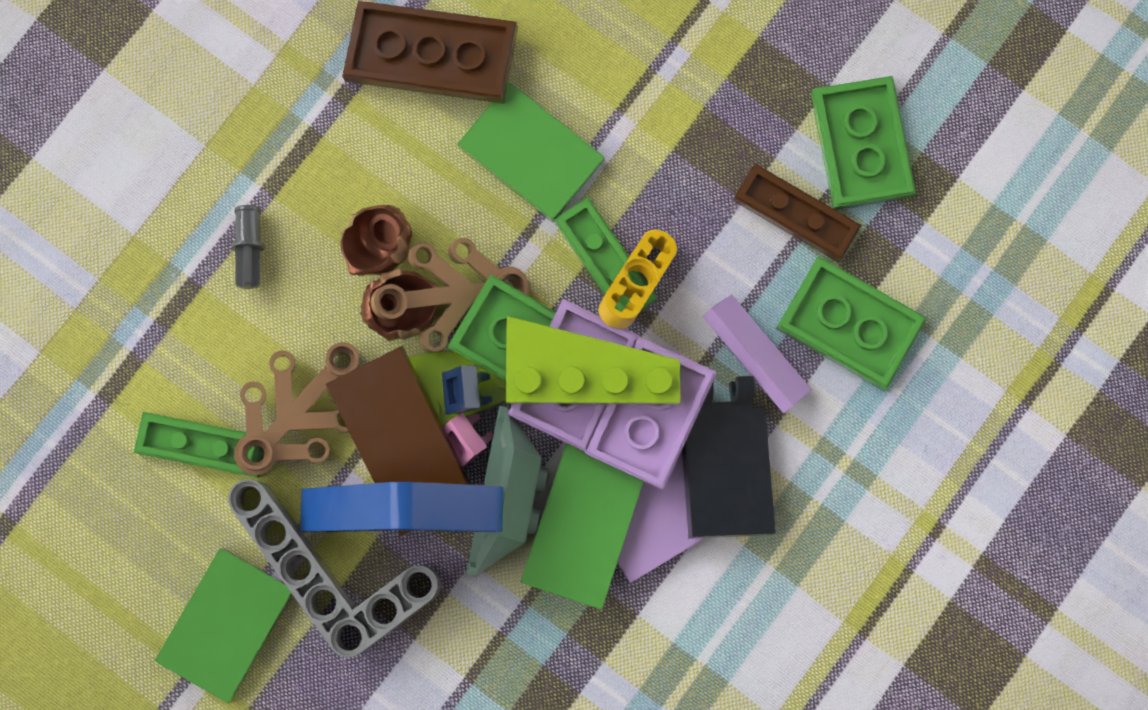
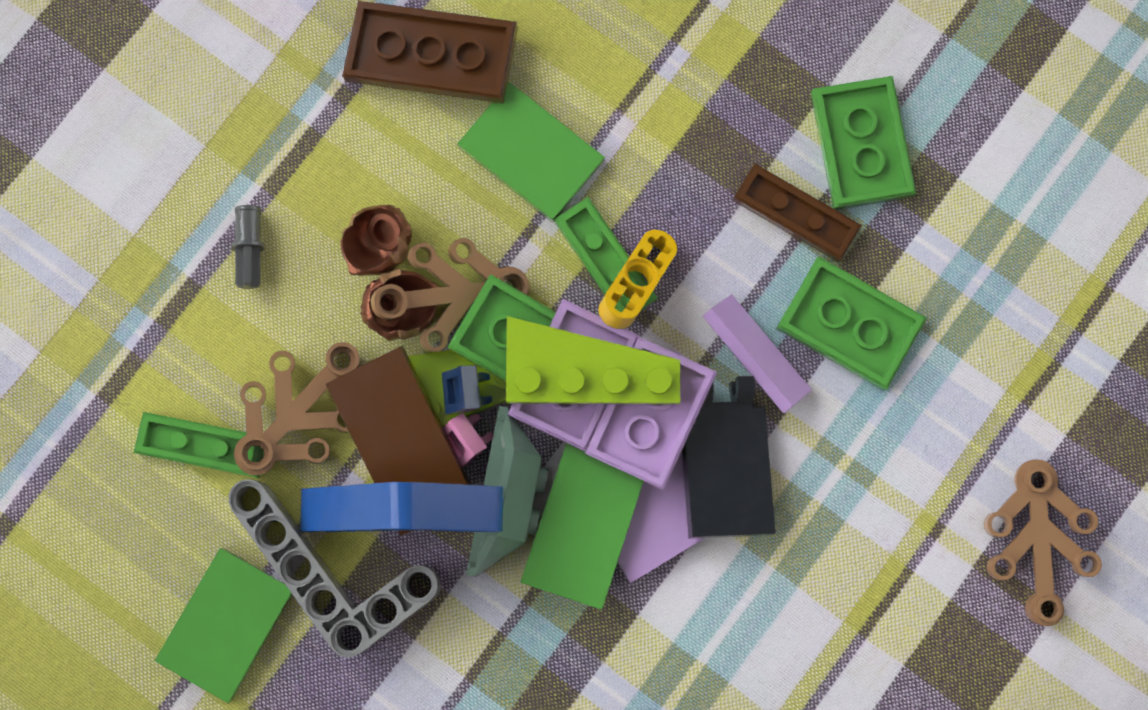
(1041, 535): none -> medium nougat plant

